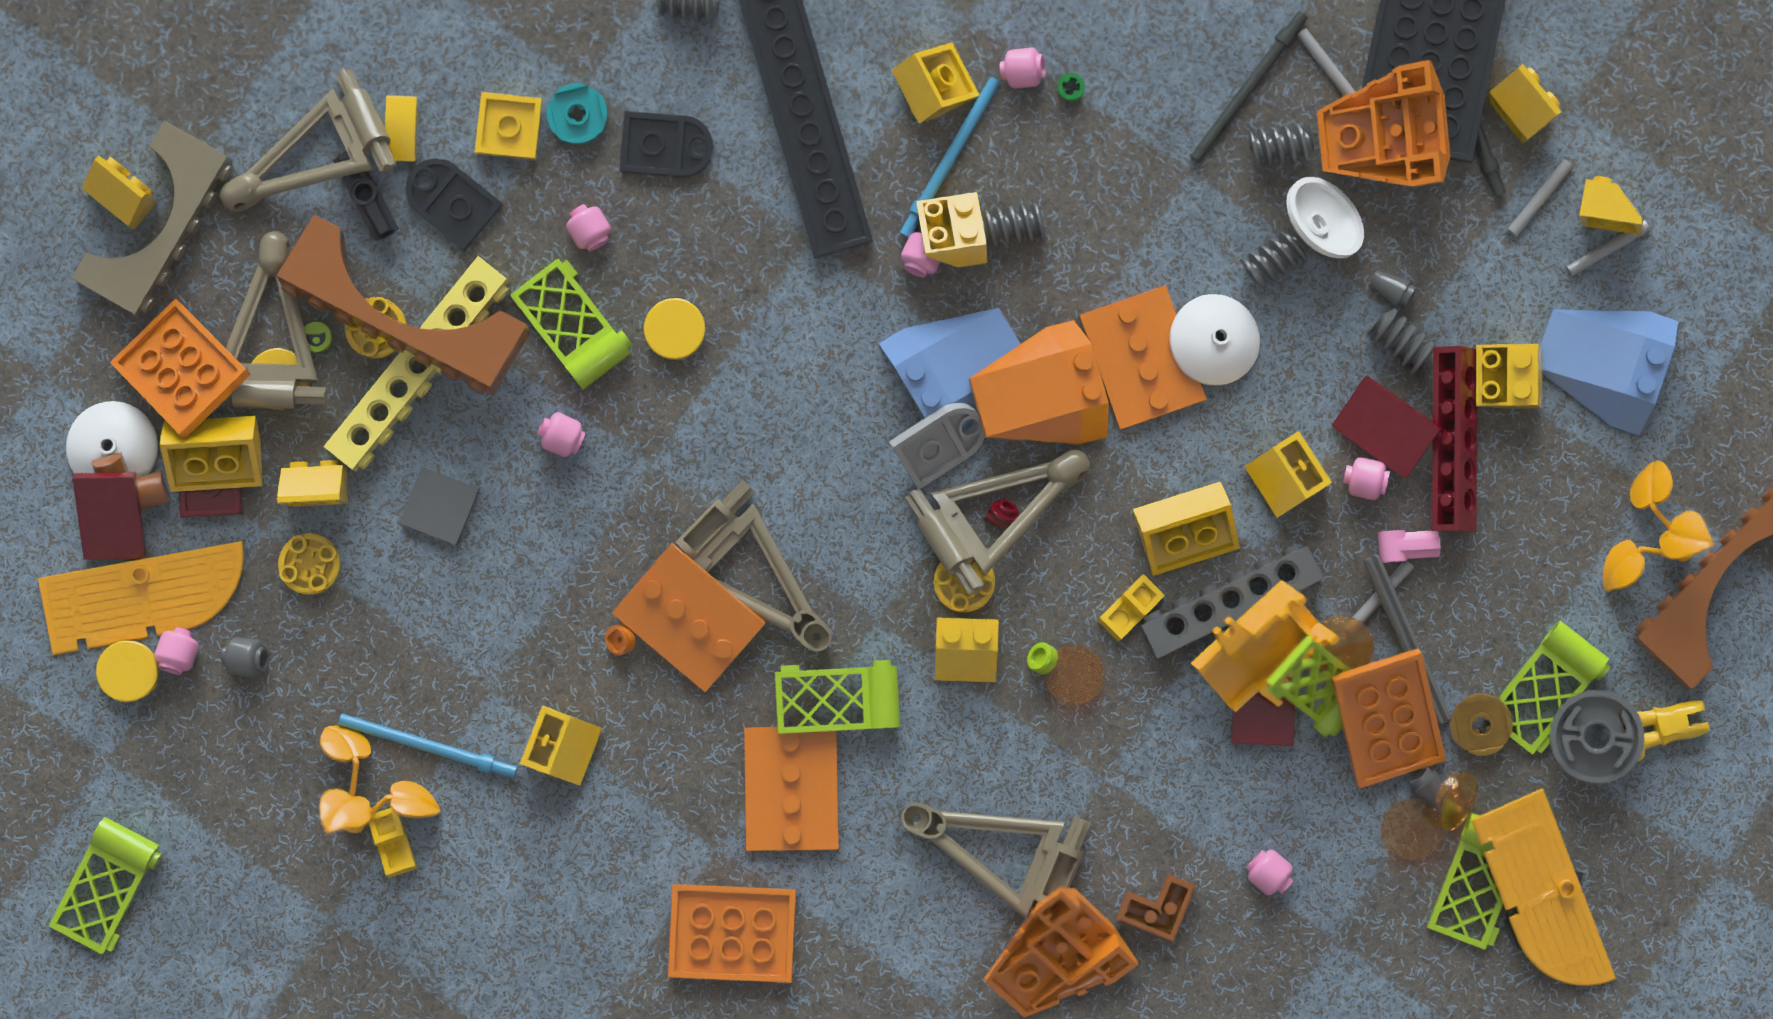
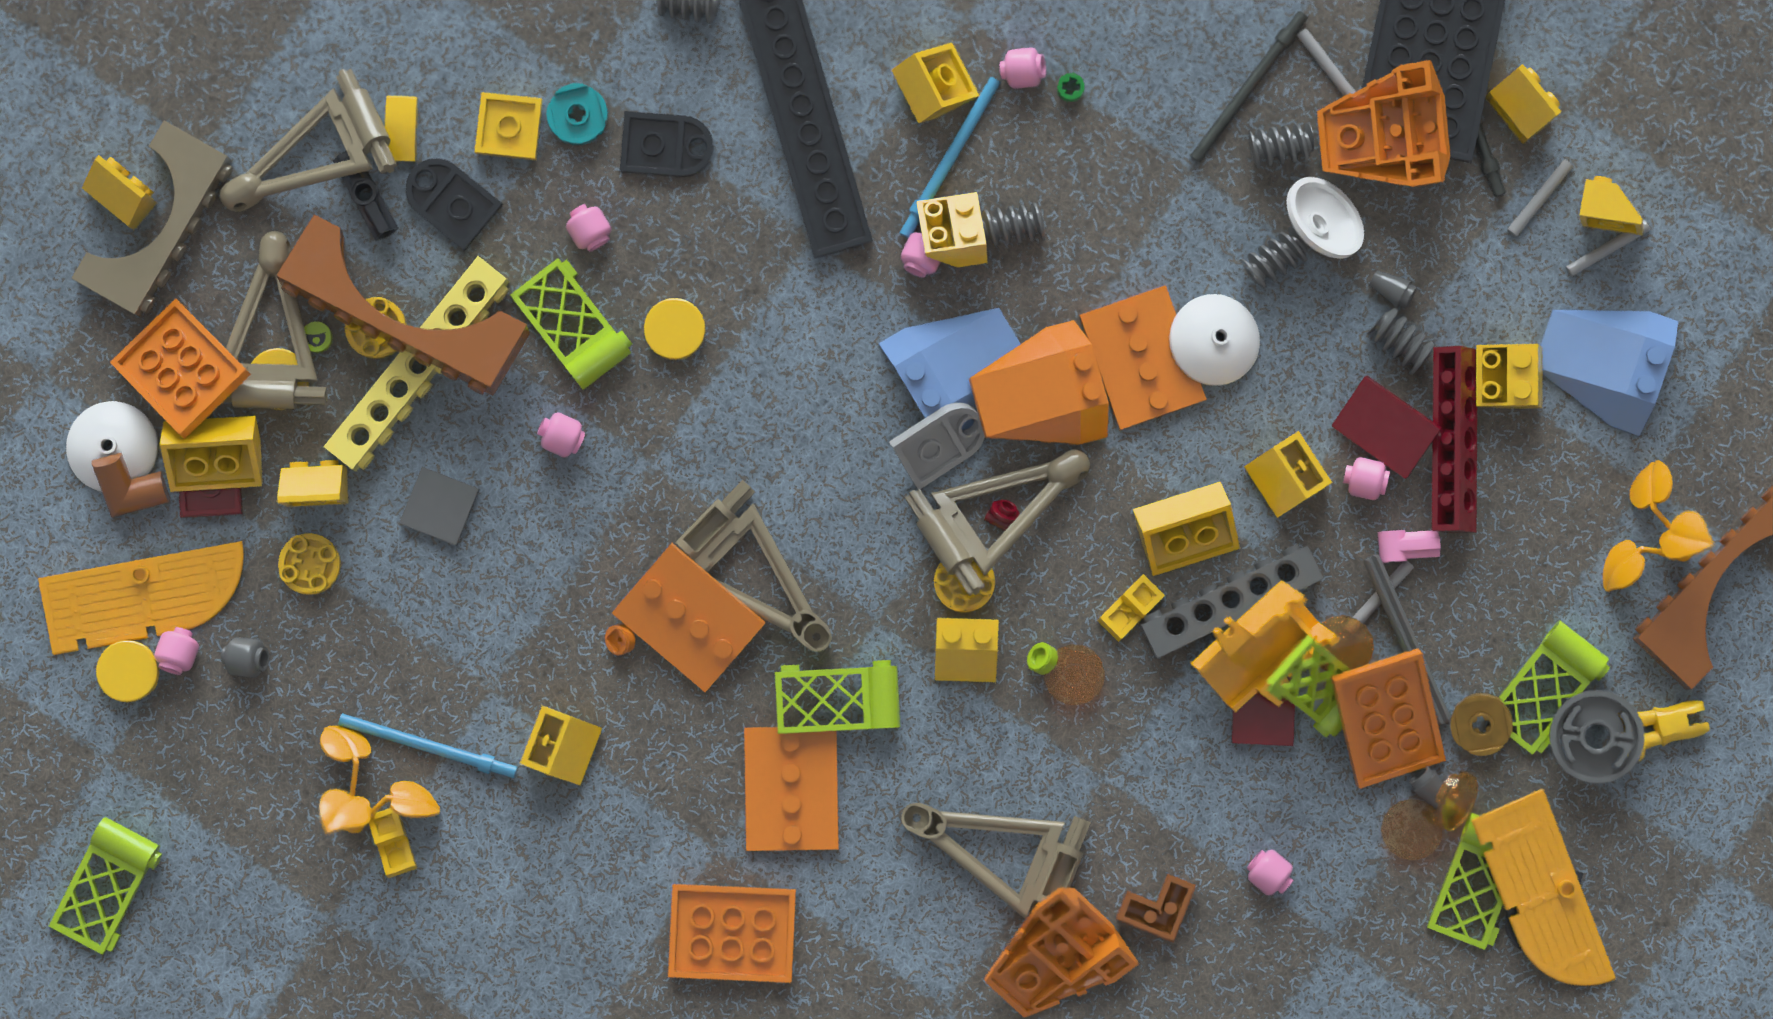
(109, 515): dark red tile -> none

